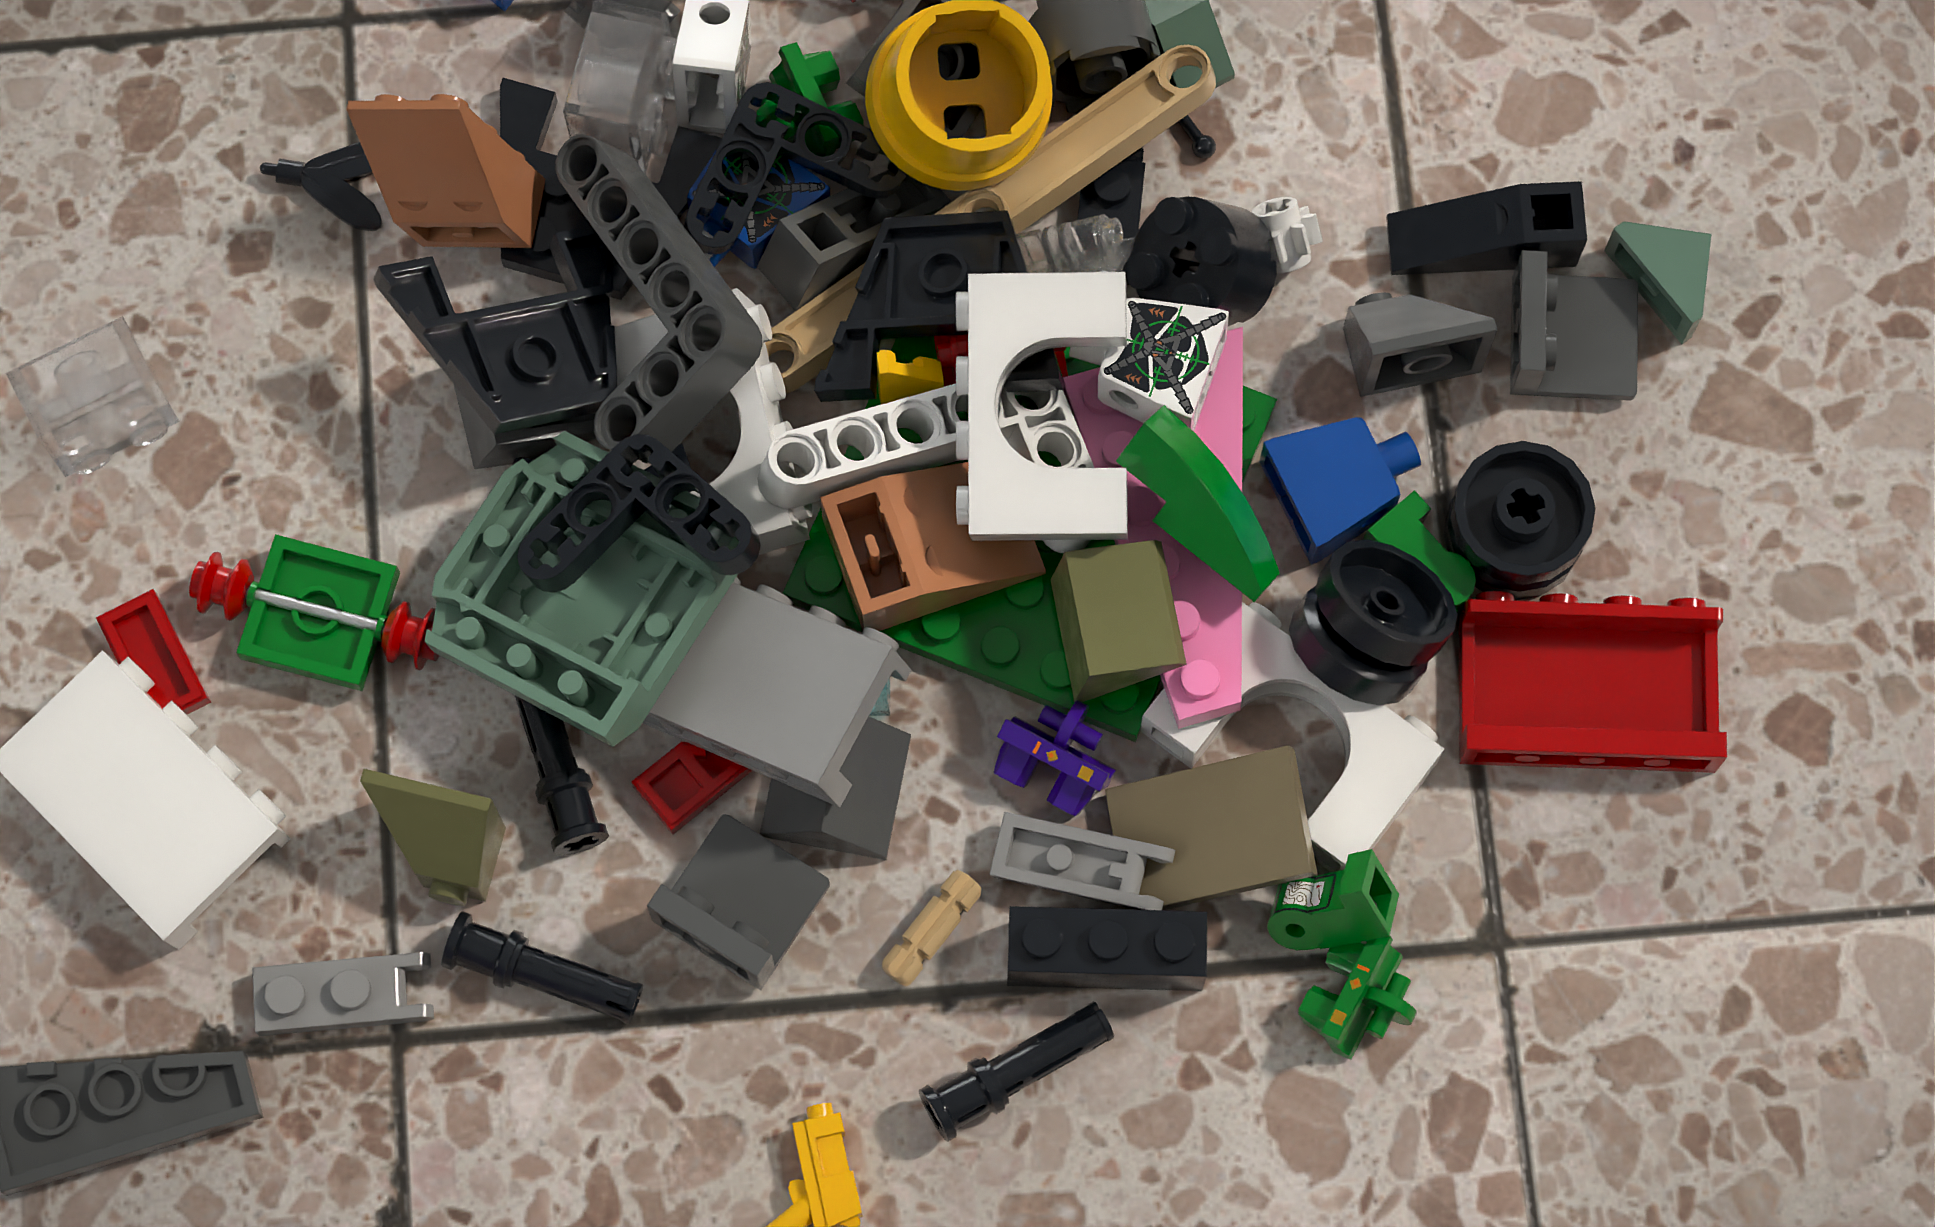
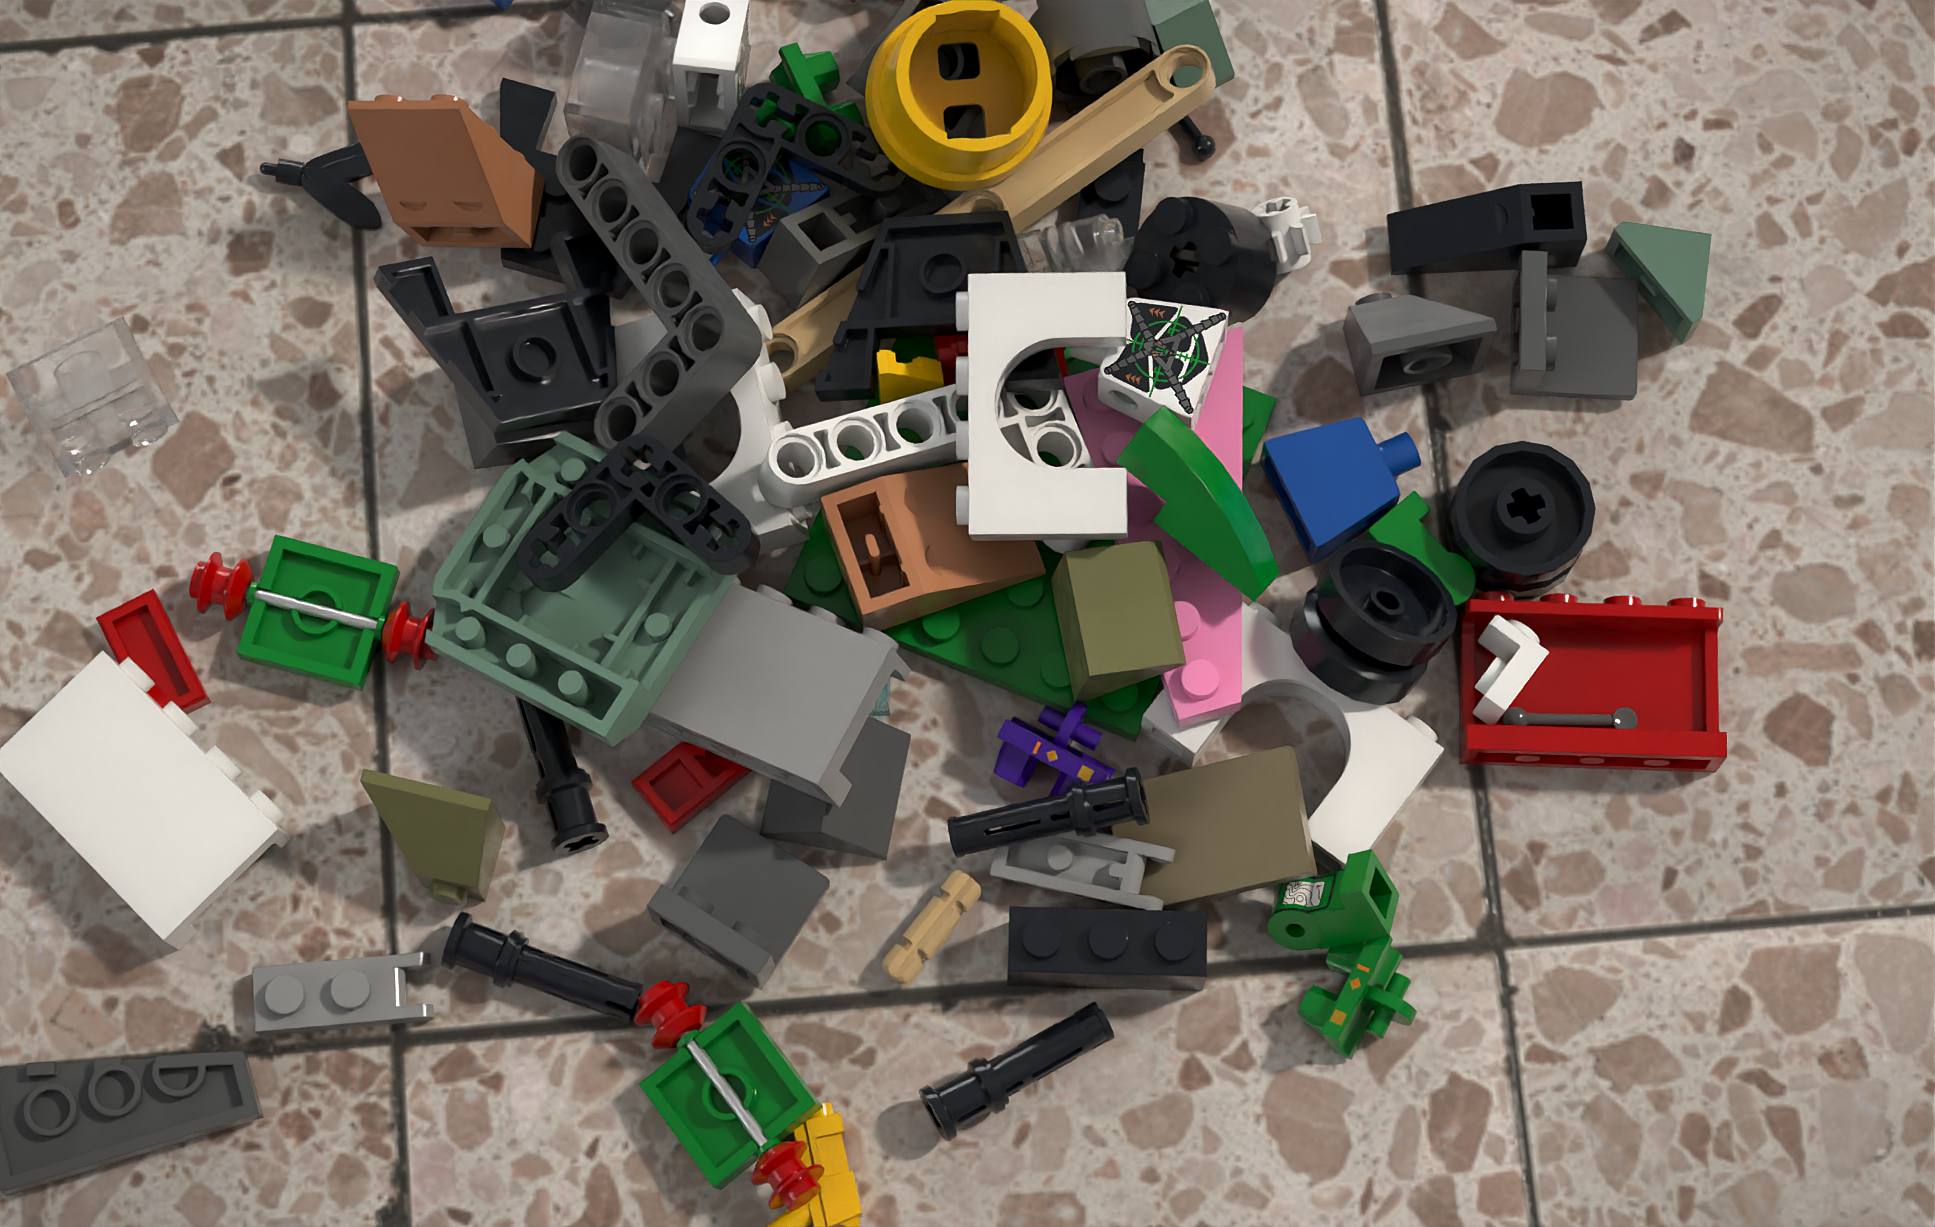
(730, 1095): none -> green plate
(1082, 800): none -> black pin
(1515, 663): none -> white bracket
(1621, 719): none -> dark grey hinge

